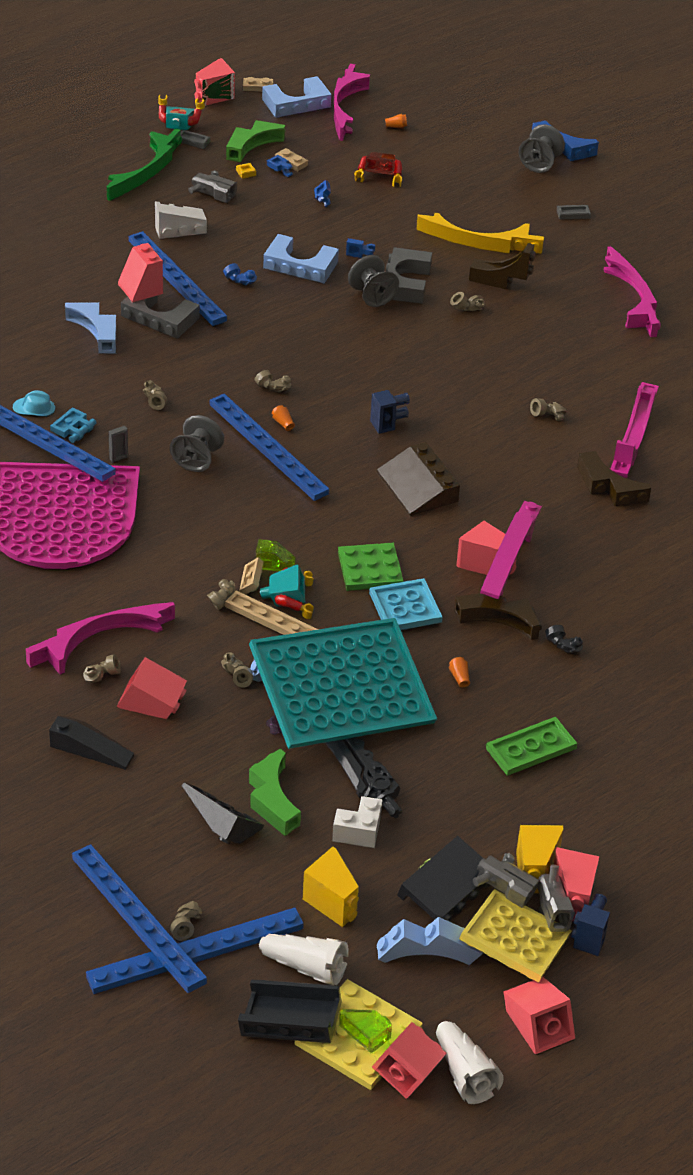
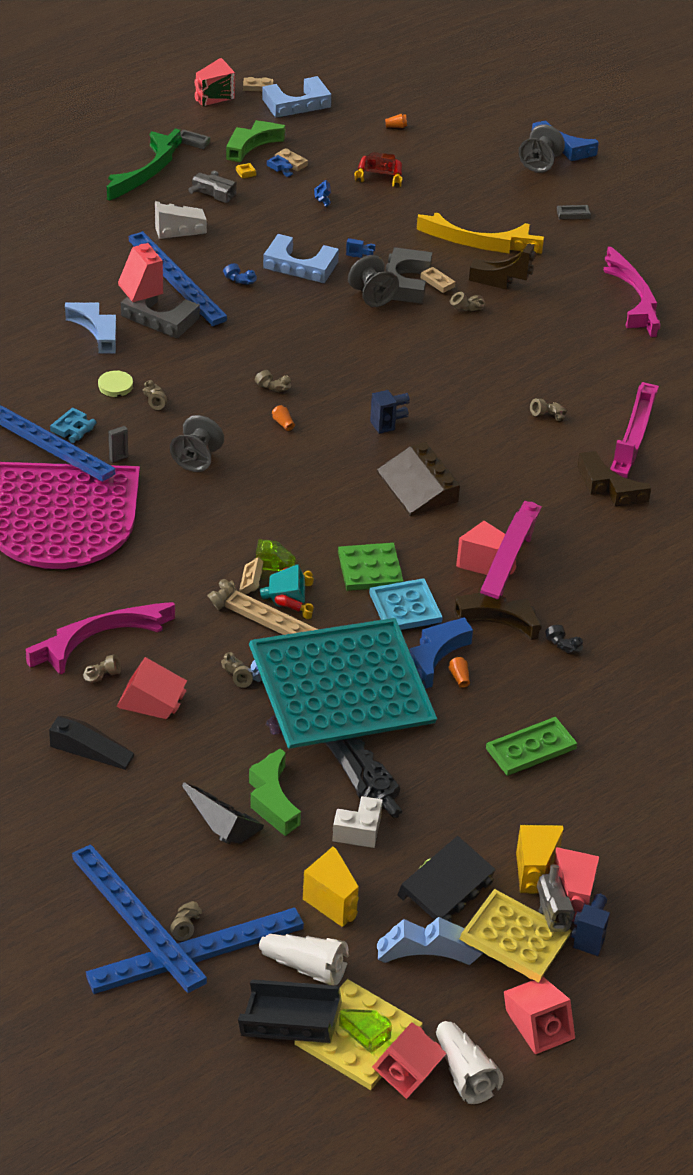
(34, 403): medium azure piece -> none
(115, 383): none -> yellowish green tile
(179, 117): torso -> none
(269, 447): blue plate -> none
(347, 85): dark pink slope -> none
(437, 279): none -> tan plate
(437, 643): none -> blue arch
(508, 878): flat silver piece -> none

